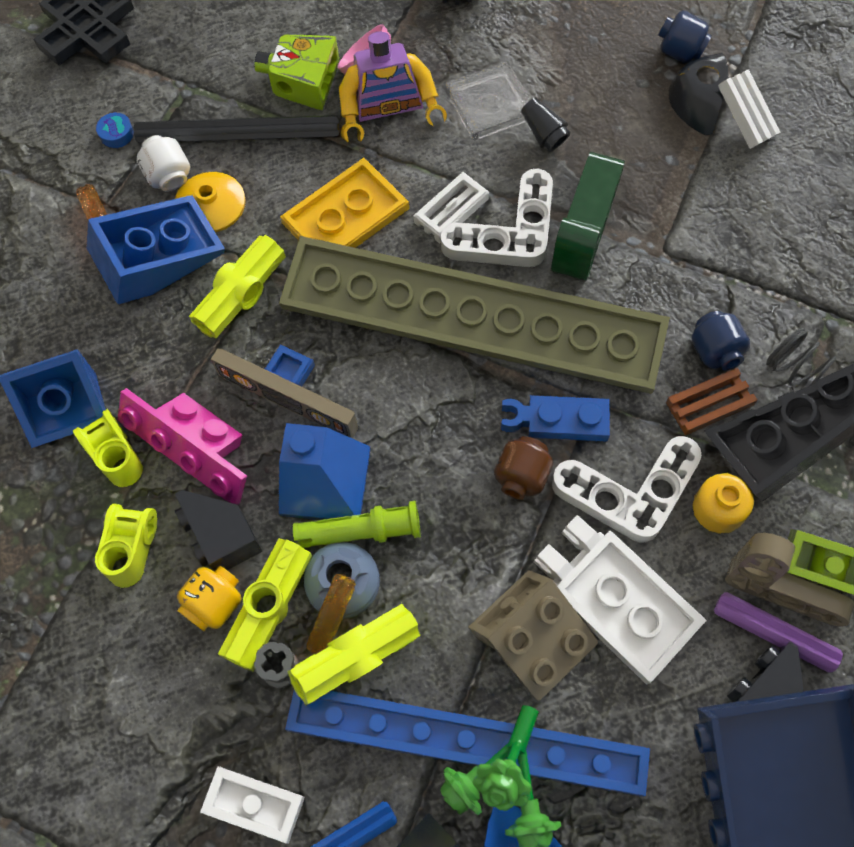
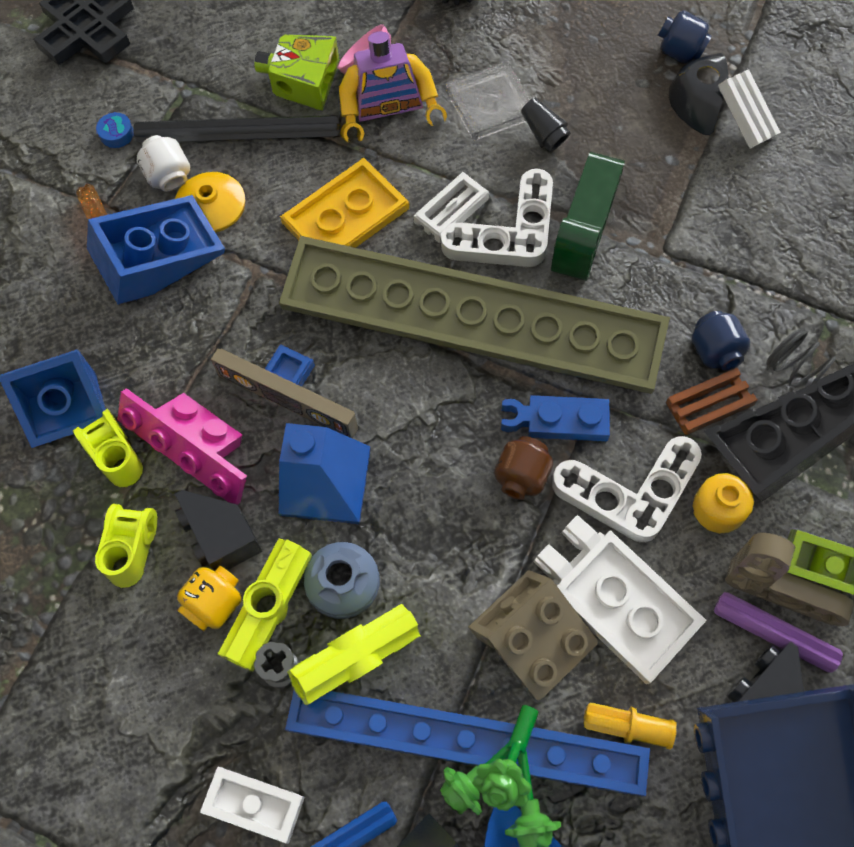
(237, 286): neon yellow piece -> none
(331, 613): clear orange axle -> none
(377, 524): lime pin -> none
(630, 725): none -> yellow axle

